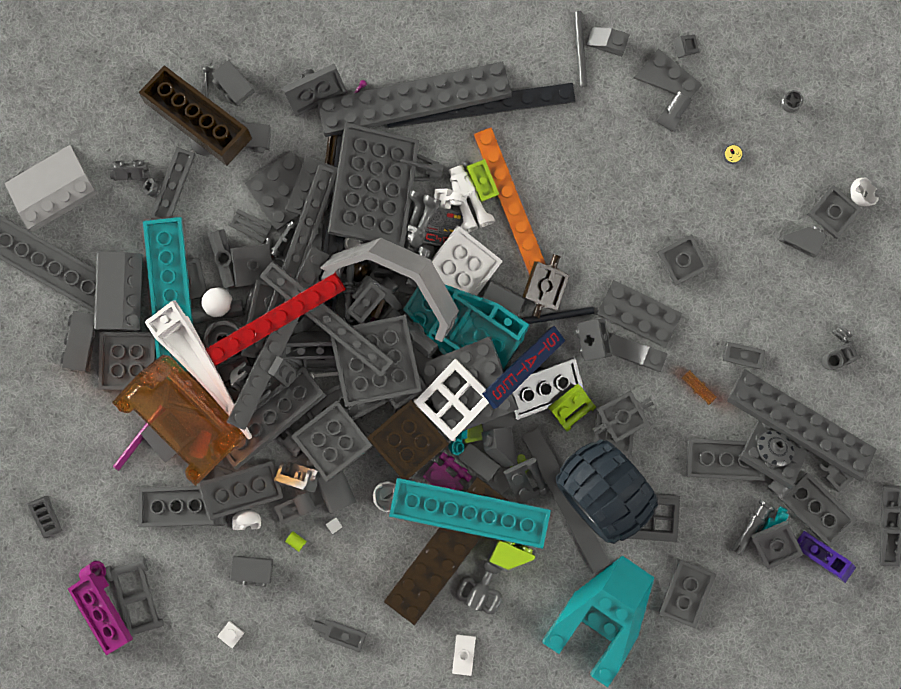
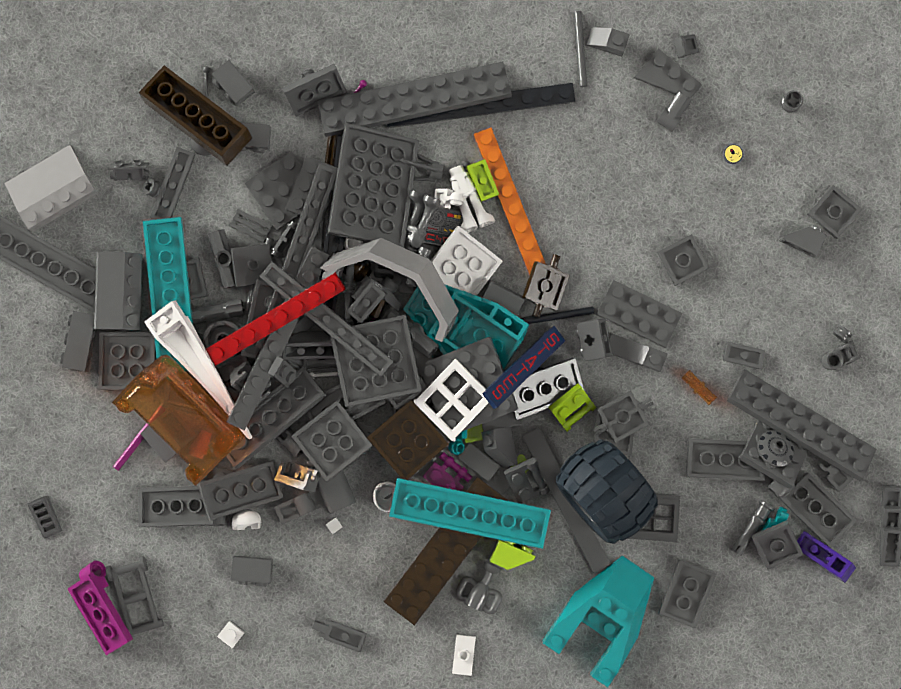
(216, 302): white hair -> none
(295, 541): lime hinge -> none
(858, 191): white hair -> none

